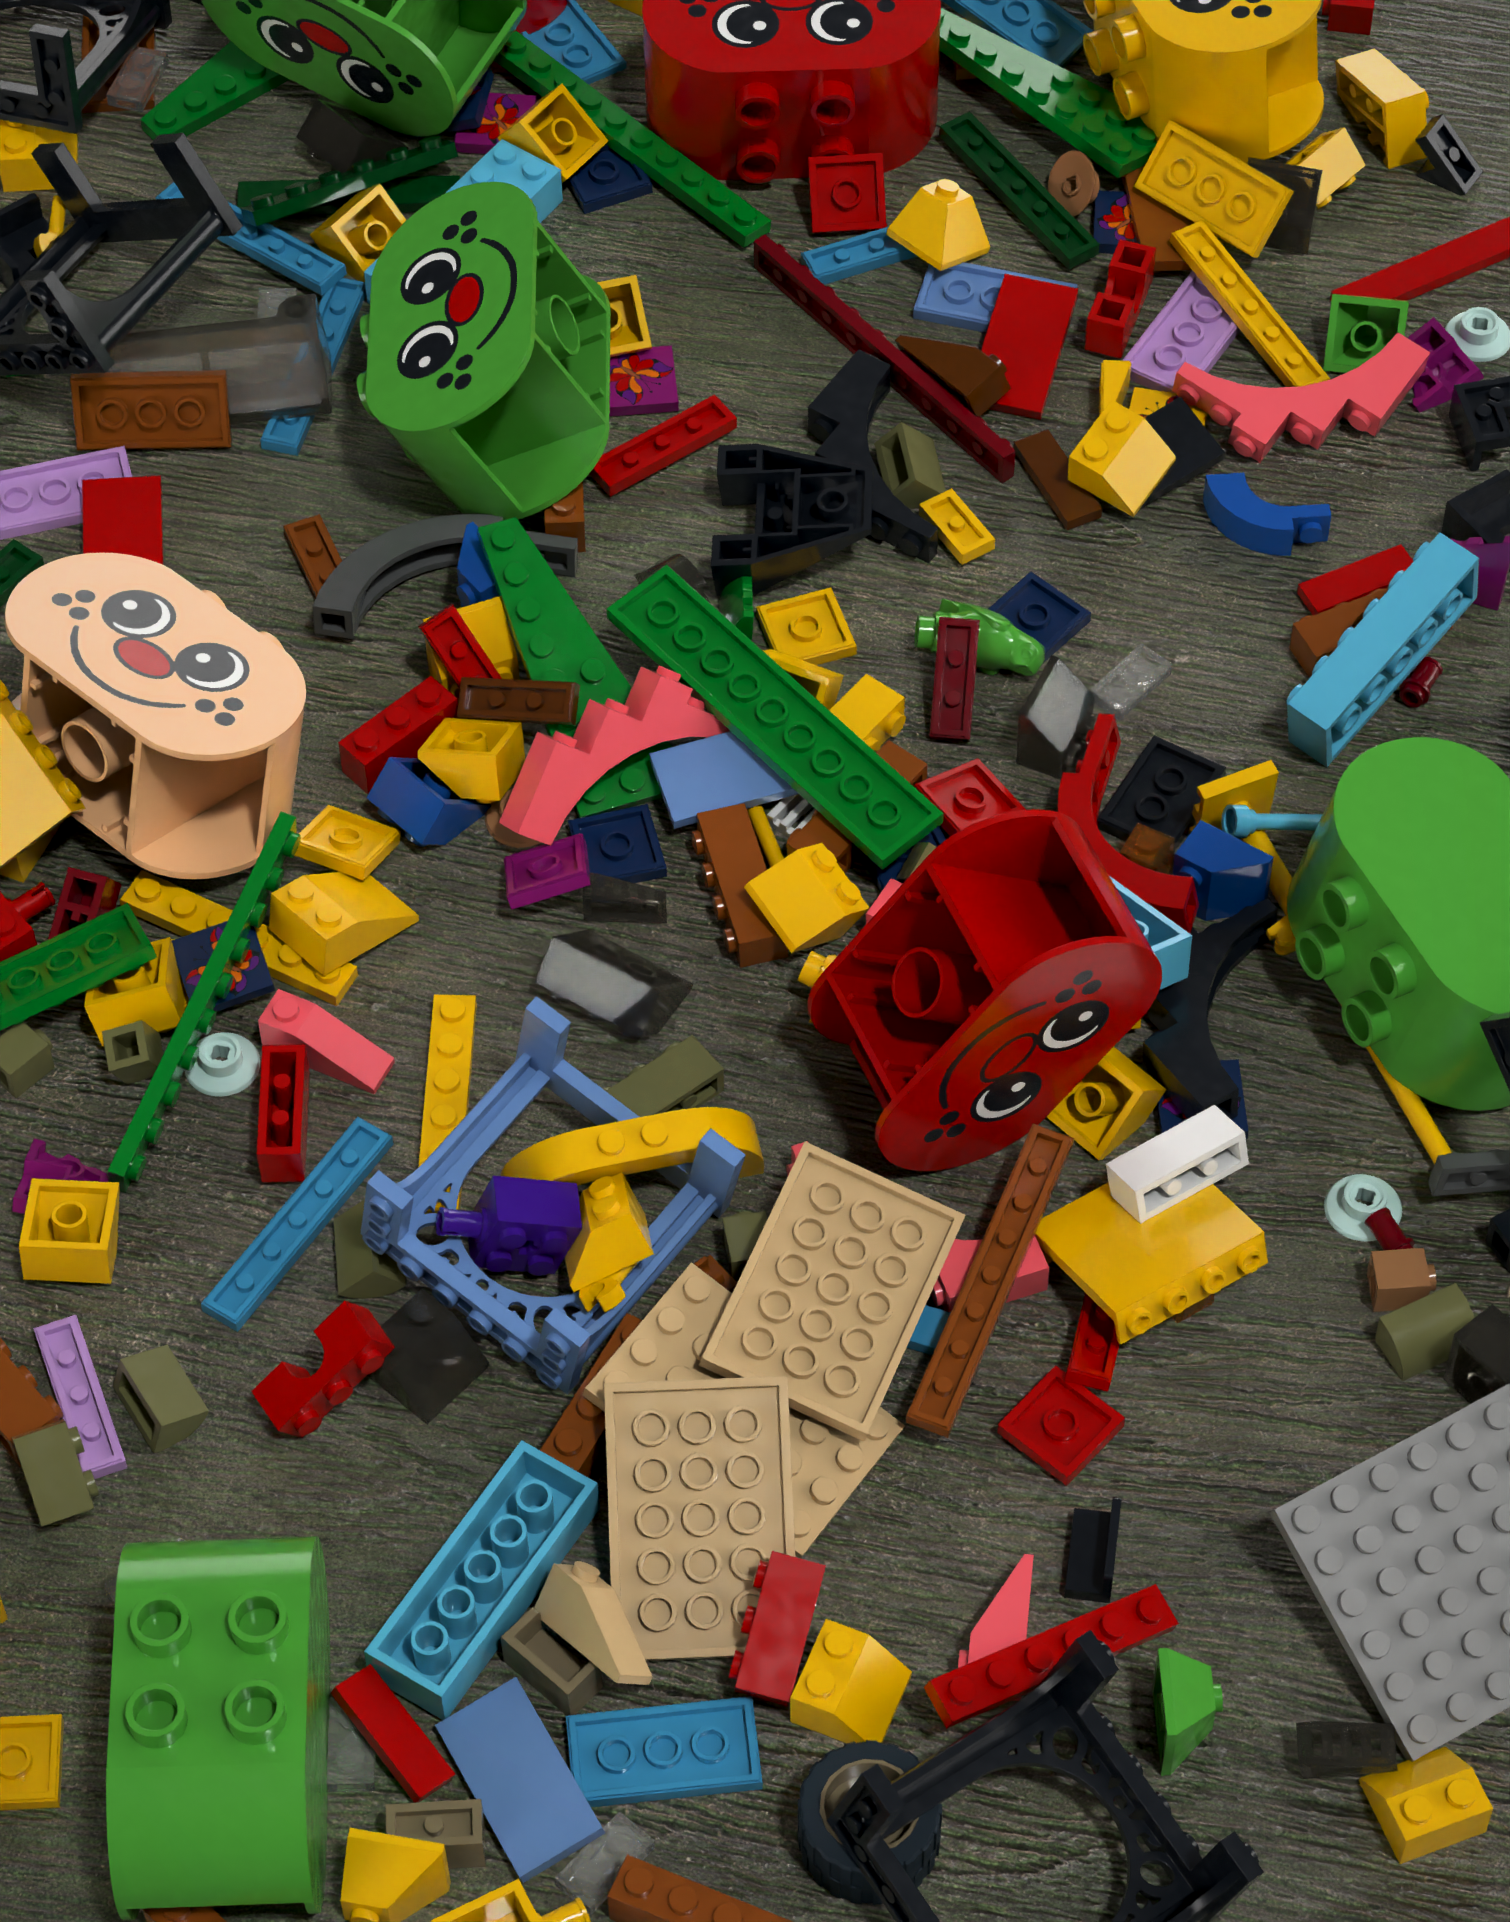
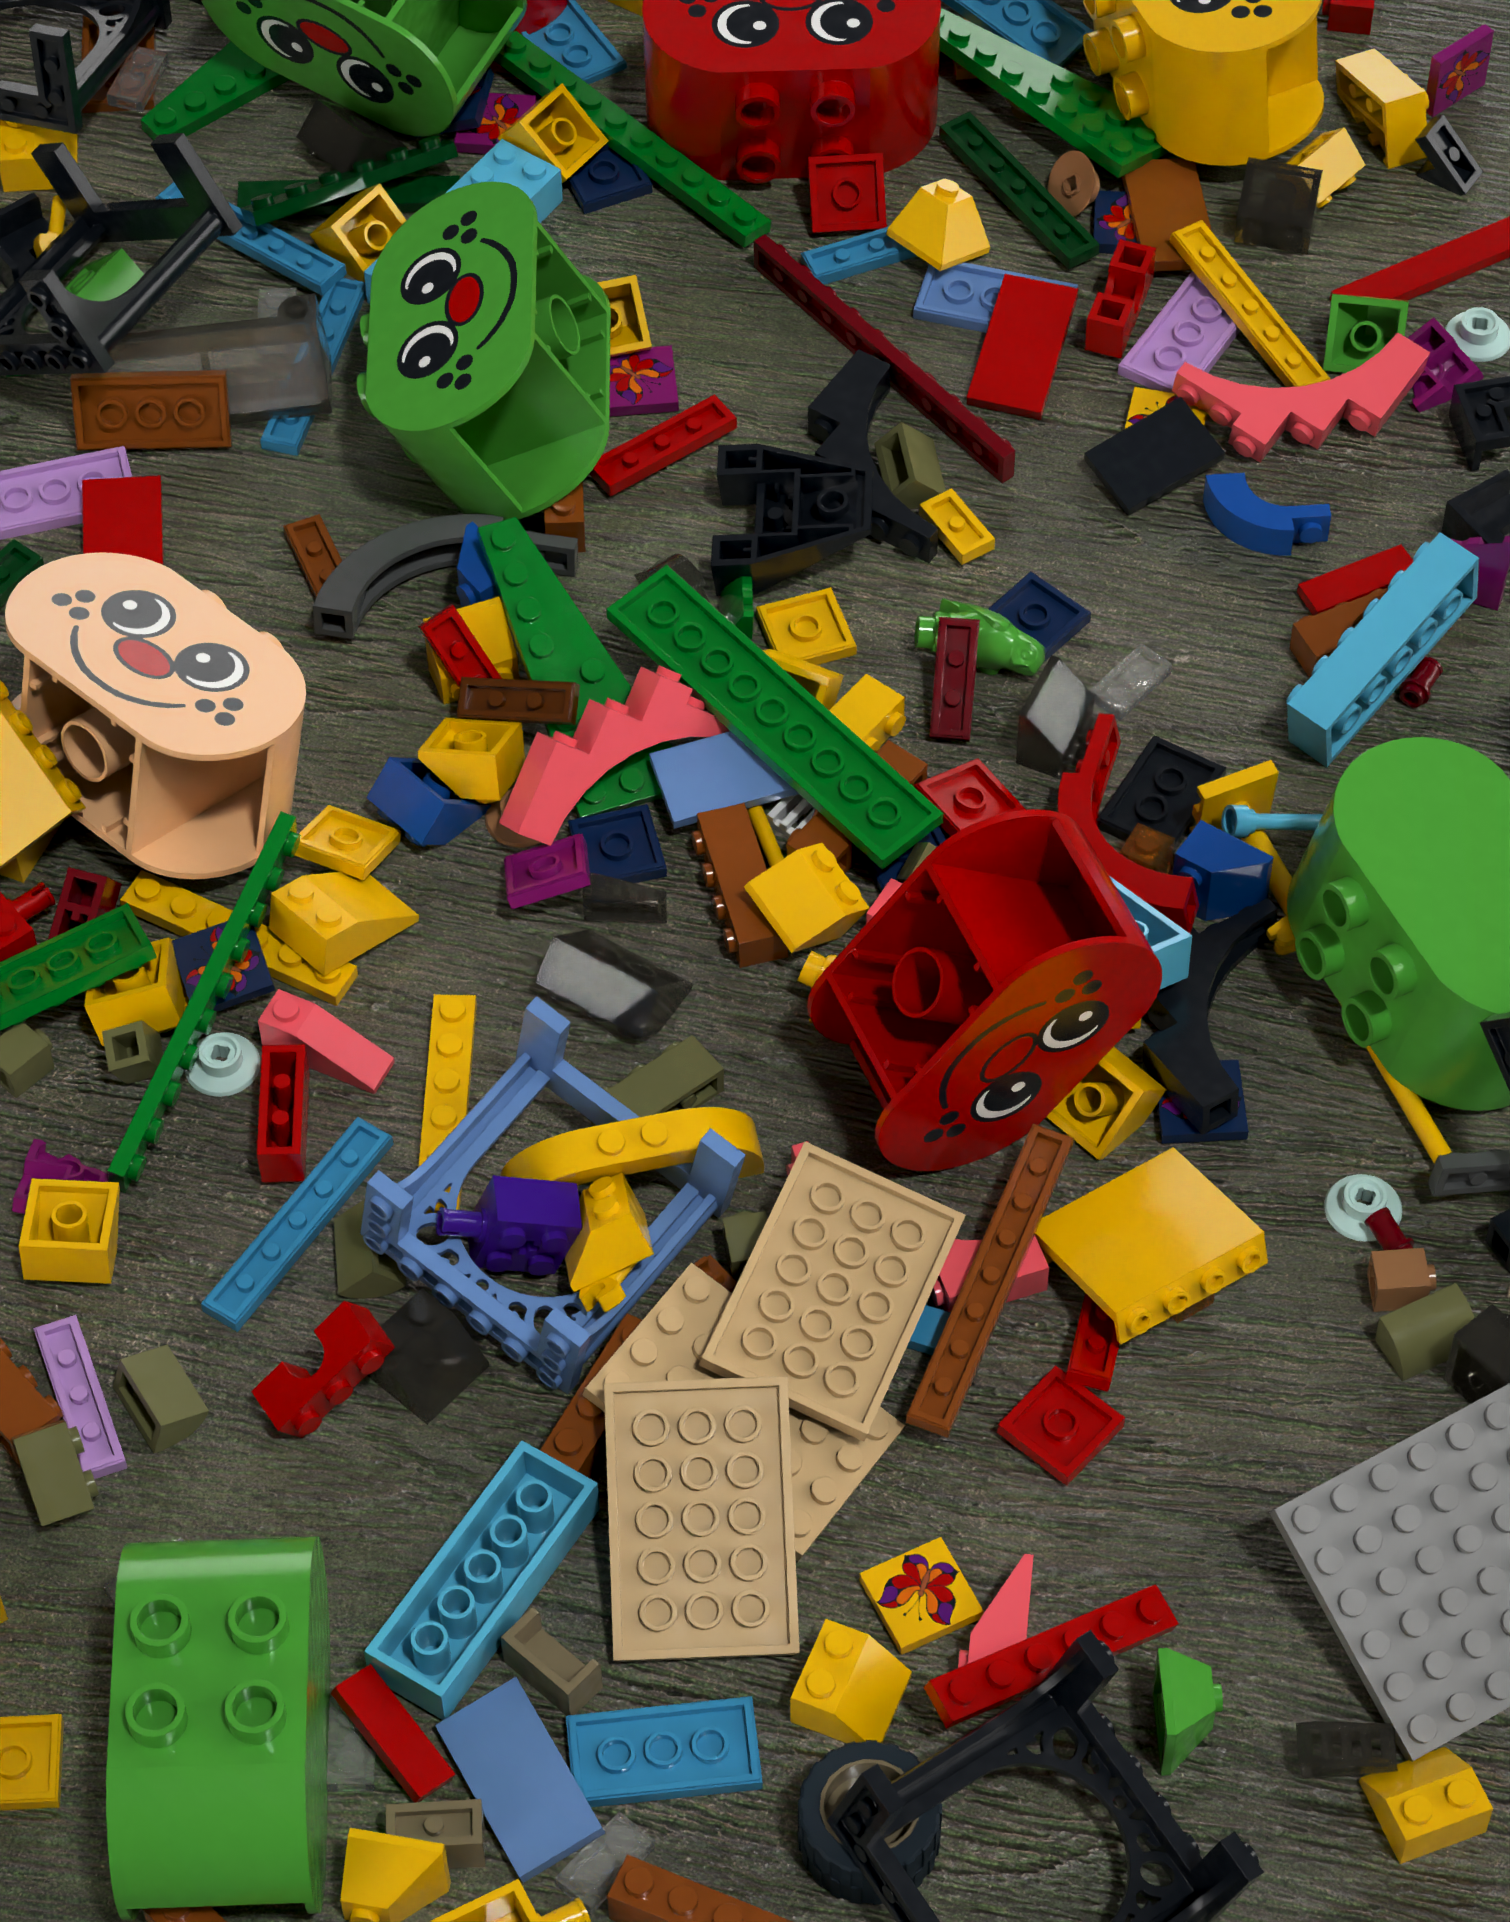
(105, 277): none -> bright green slope
(395, 732): red brick -> none
(592, 1621): tan slope -> none
(777, 1627): red brick -> none
(921, 1595): none -> yellow tile
(960, 370): reddish brown slope -> none
(1049, 471): reddish brown tile -> none
(1092, 1553): black panel -> none
(1113, 382): yellow slope -> none
(1120, 459): yellow slope -> none
(1177, 1163): white brick -> none
(1213, 187): yellow tile -> none
(1459, 69): none -> magenta tile

